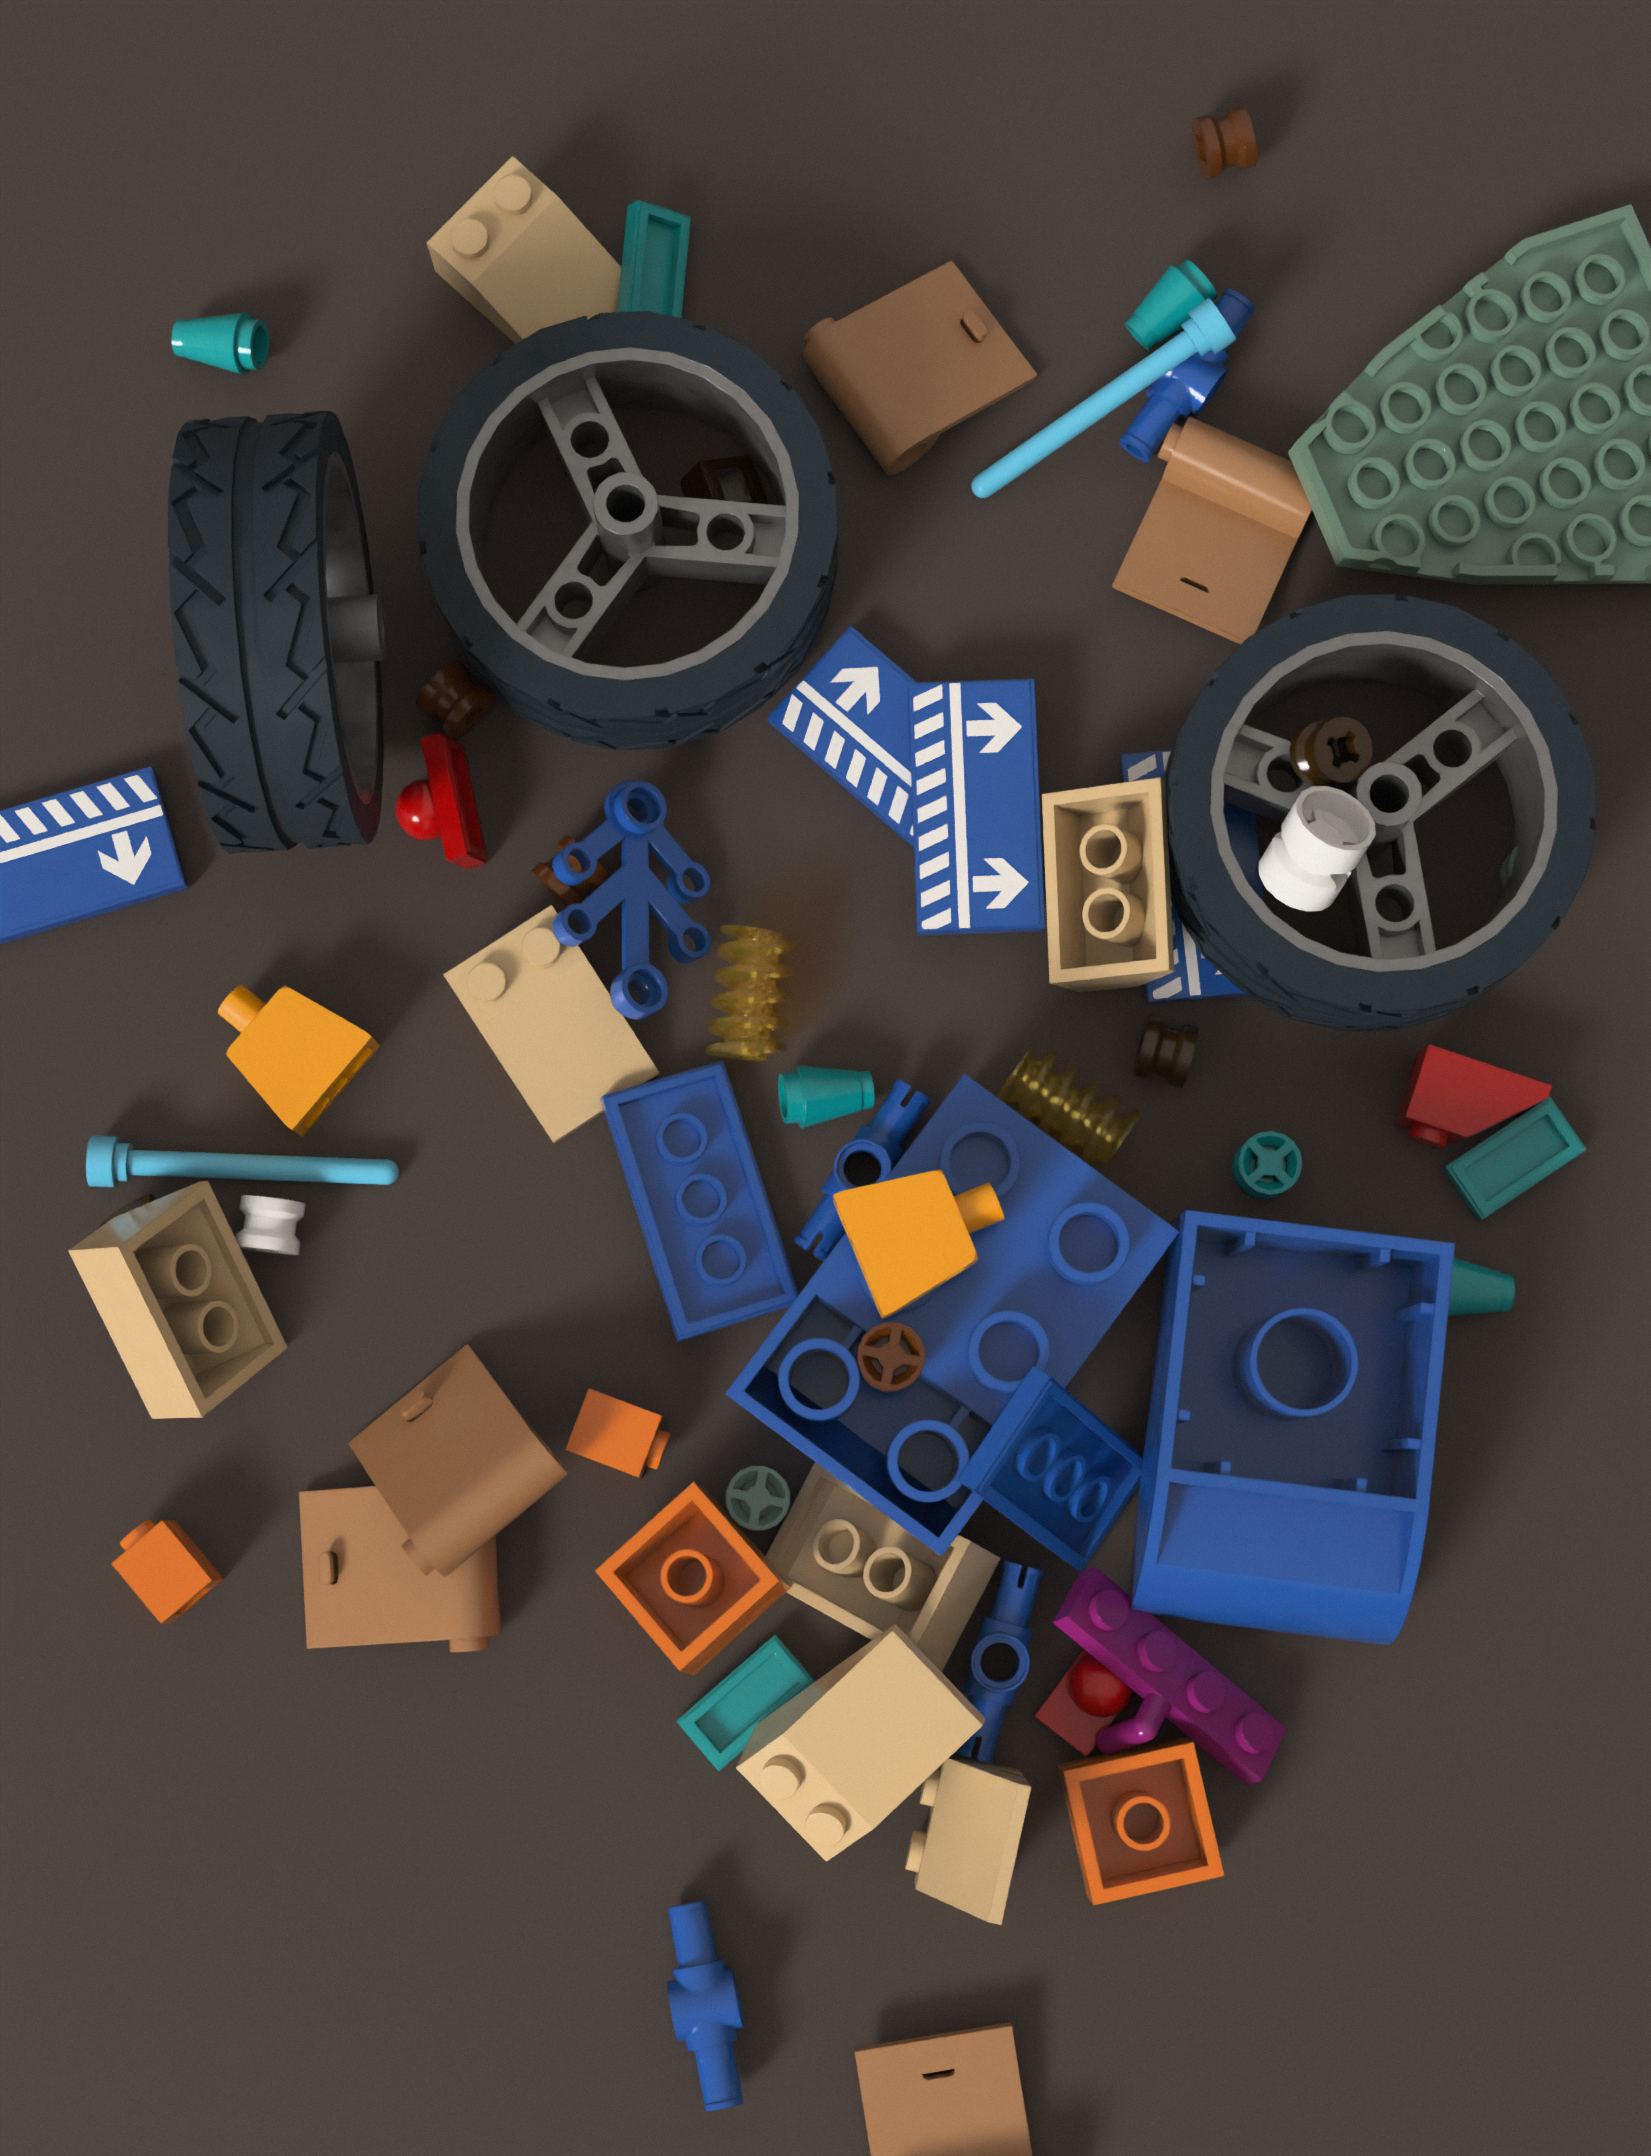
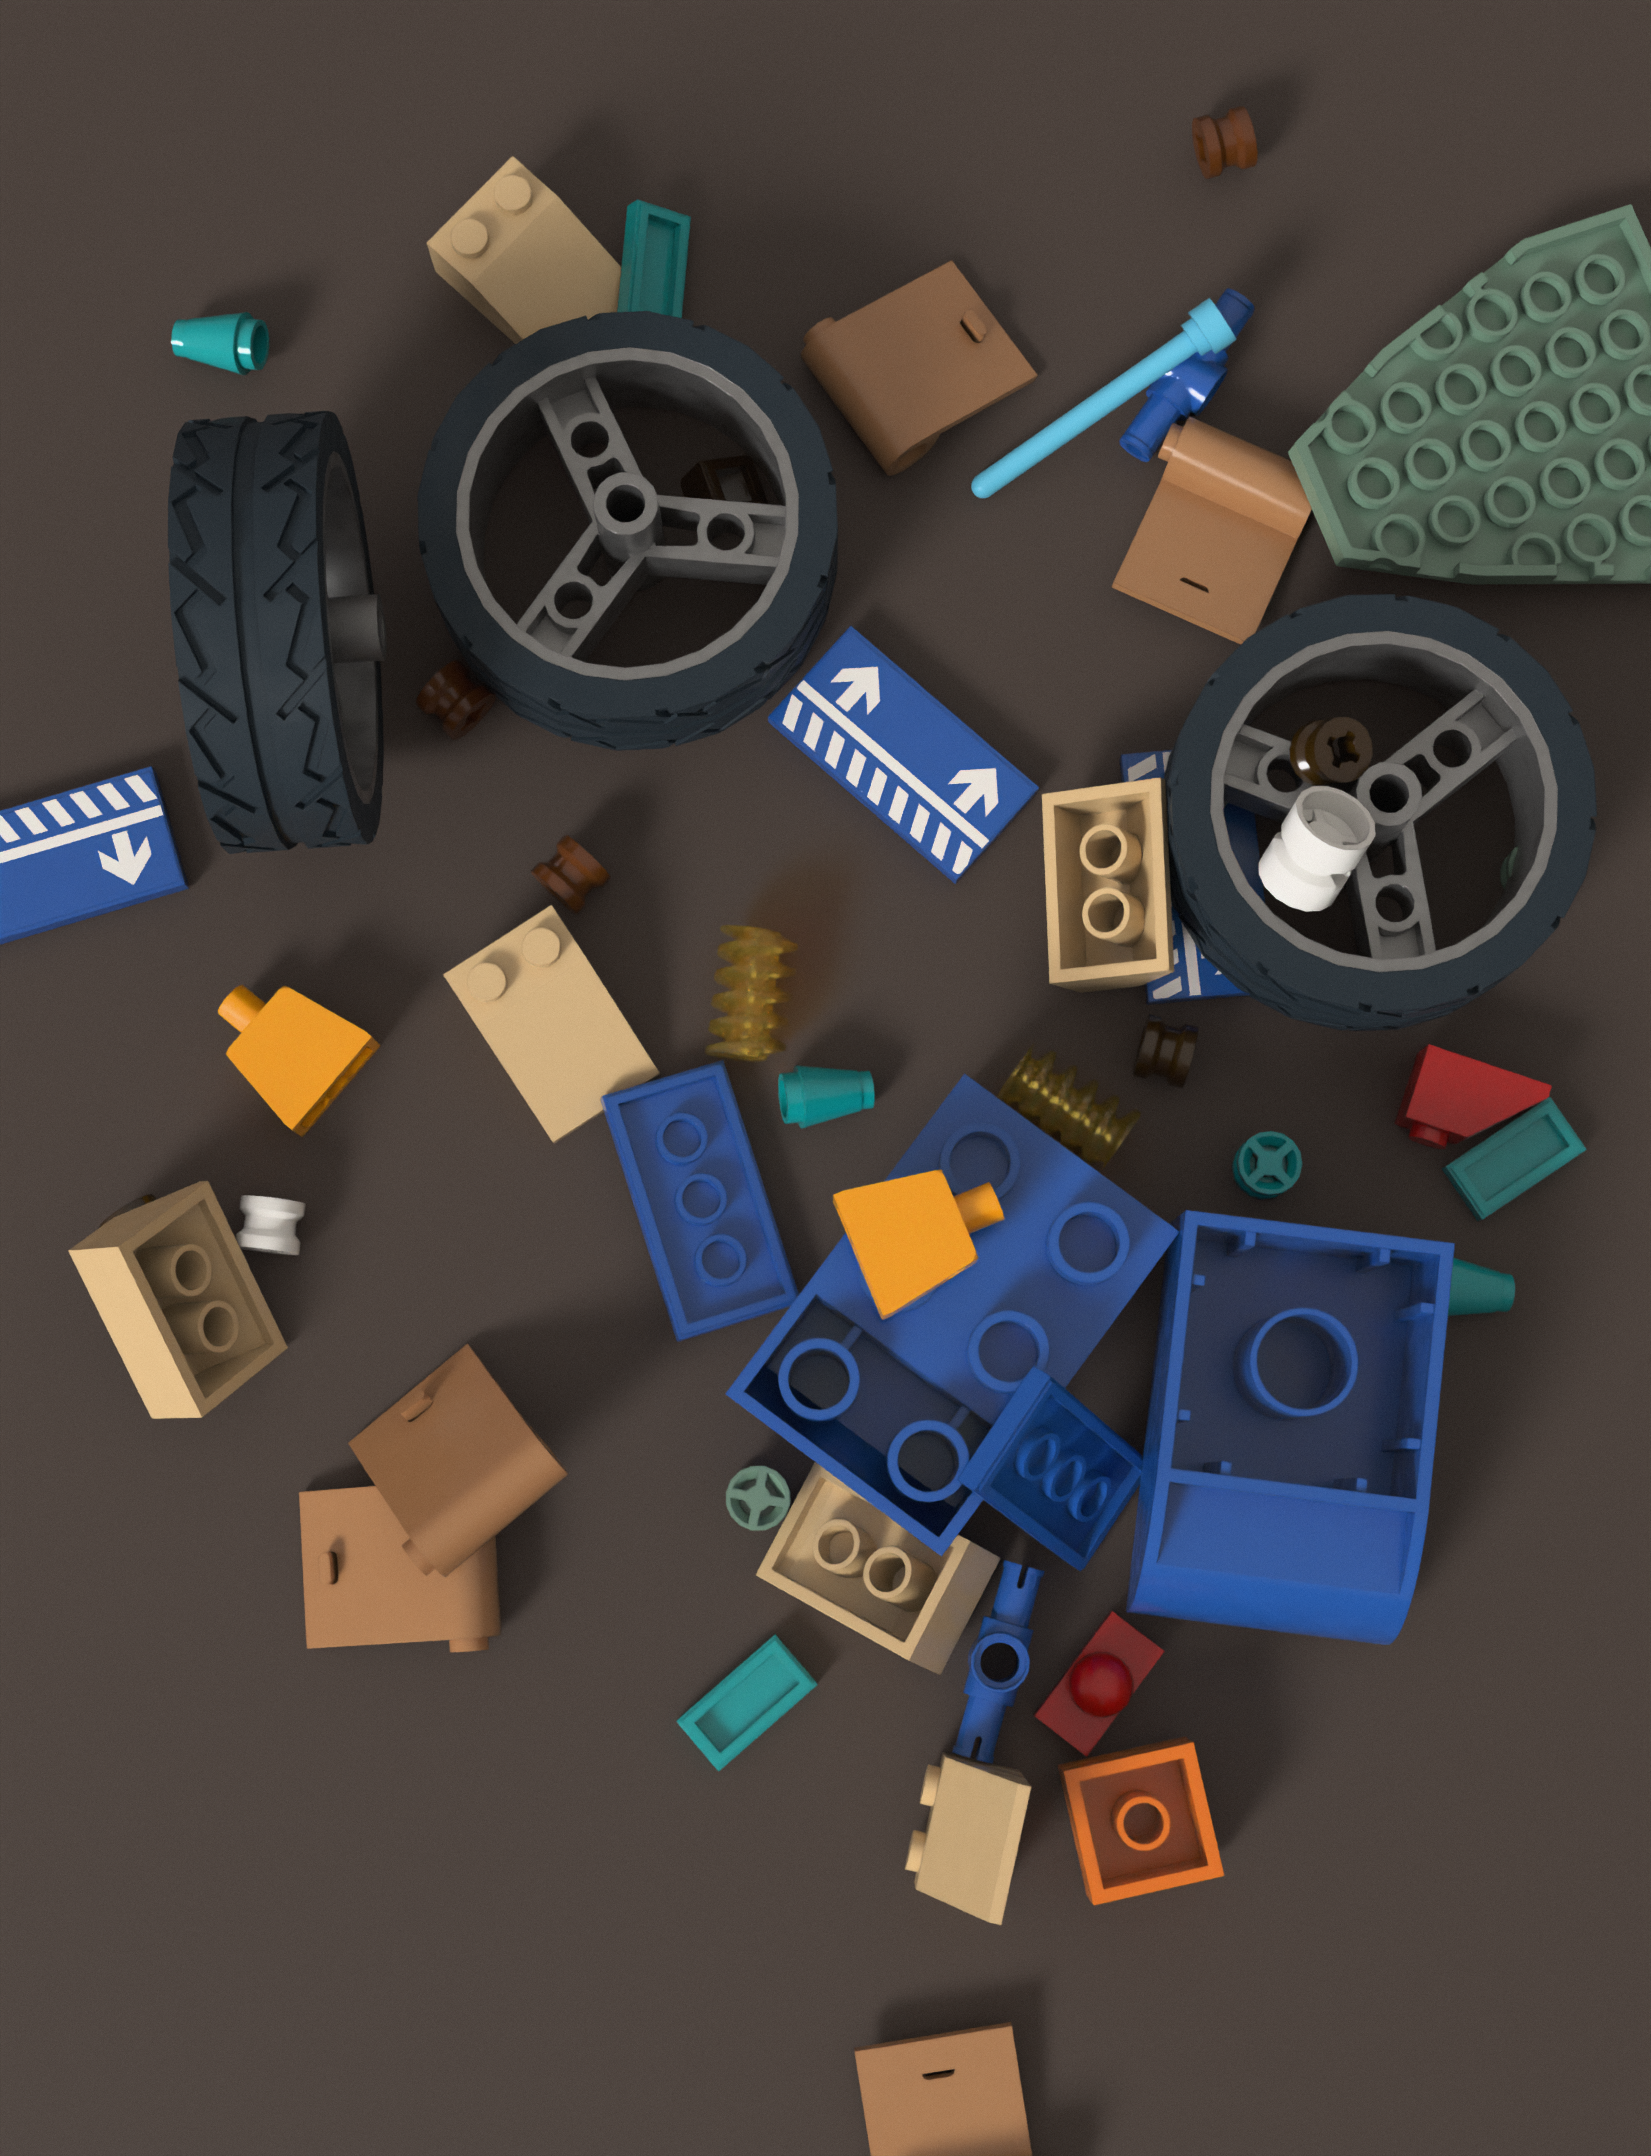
(114, 1161): medium azure piece -> none
(165, 1569): orange brick -> none
(444, 804): red tile -> none
(618, 1434): orange brick -> none
(638, 891): blue plant -> none
(692, 1579): orange brick -> none
(705, 2005): blue pin -> none
(858, 1742): tan slope -> none
(878, 1140): blue pin -> none
(892, 1346): reddish brown wheel -> none
(975, 807): blue tile -> none
(1169, 304): teal cone -> none
(1169, 1679): magenta plate -> none

